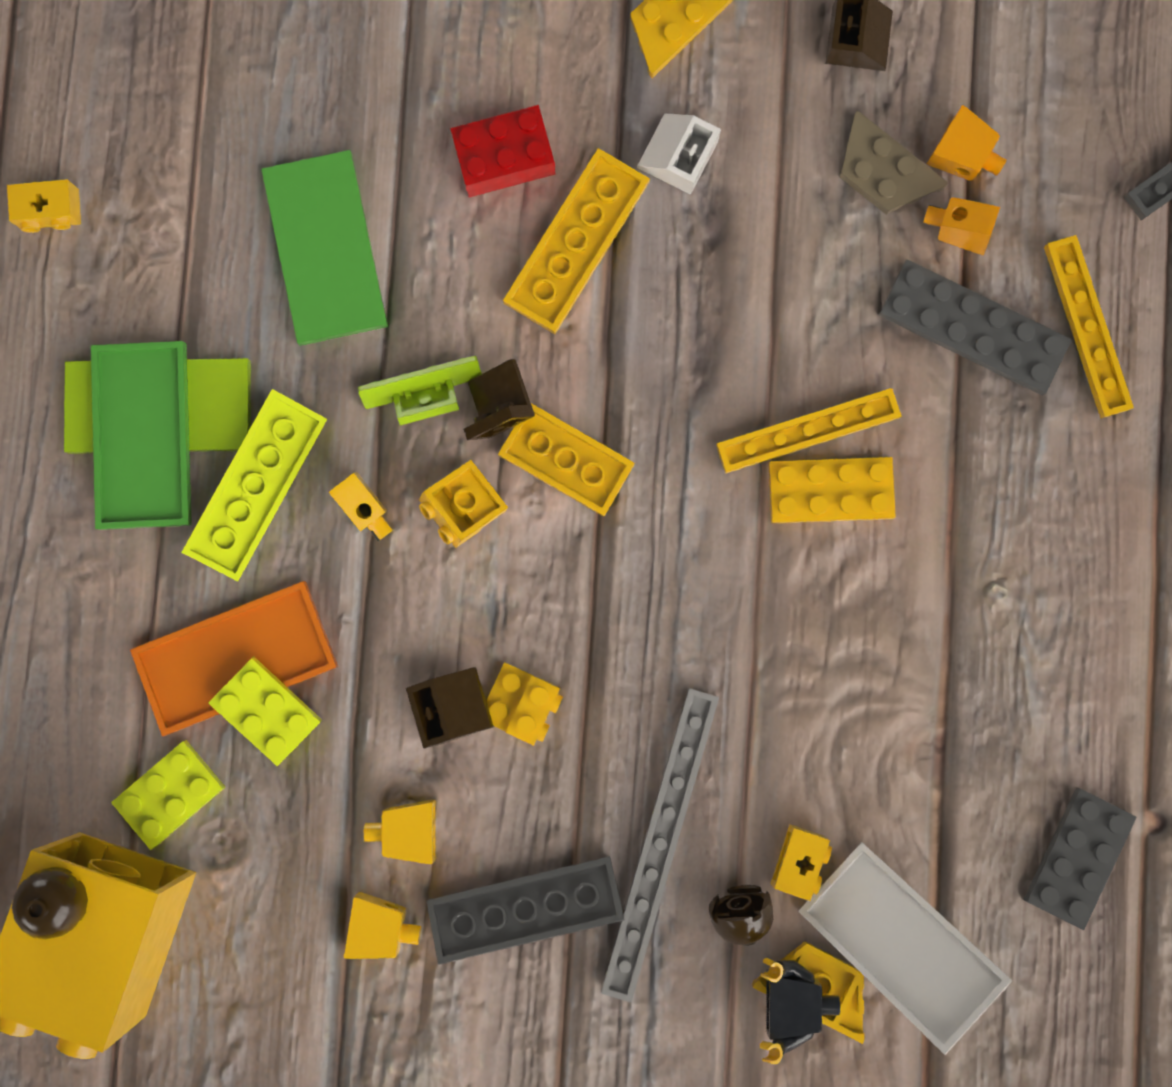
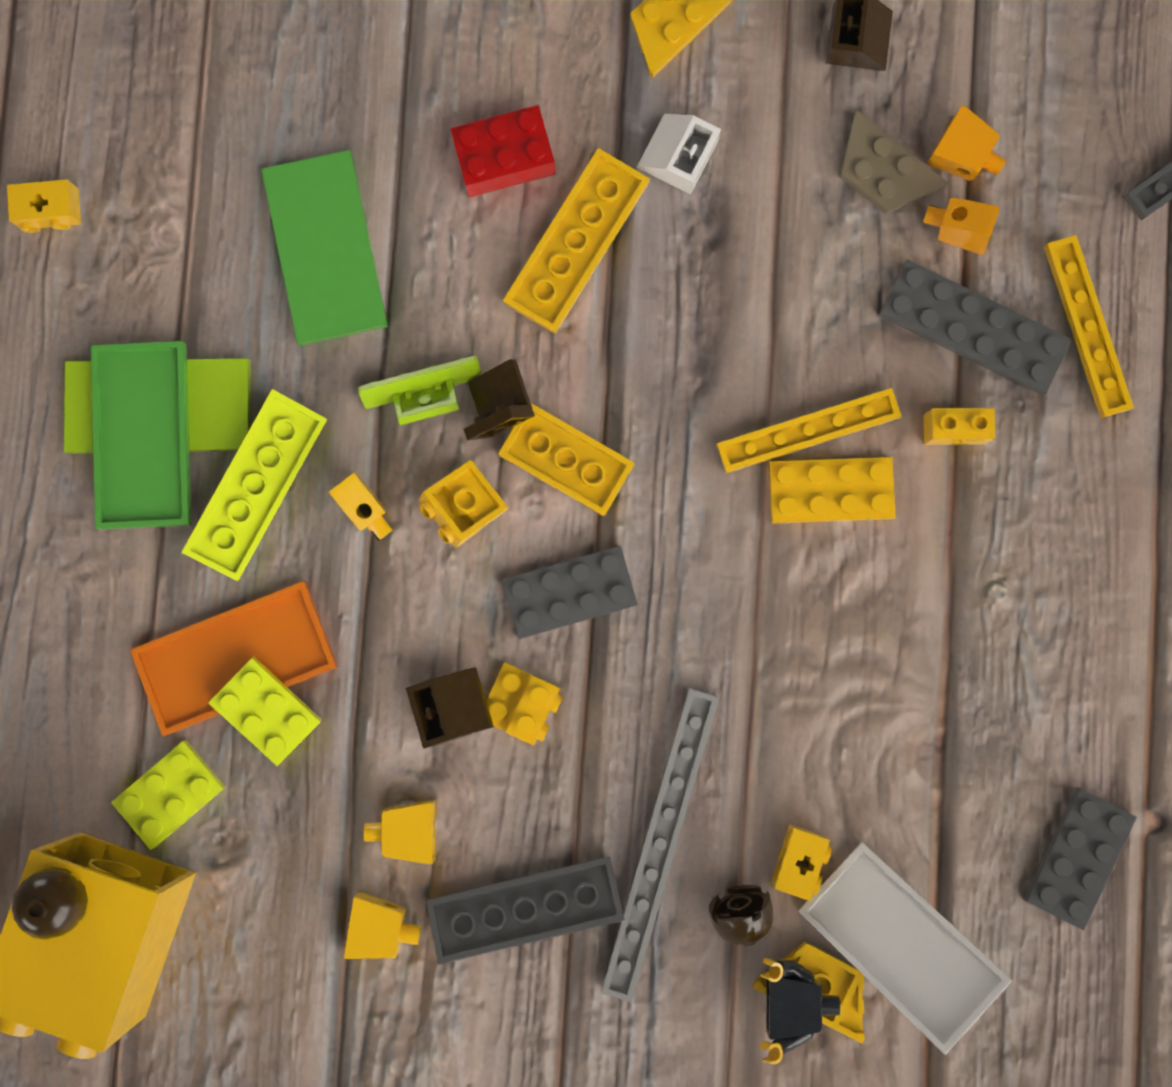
(569, 592): none -> dark grey plate
(959, 426): none -> yellow brick

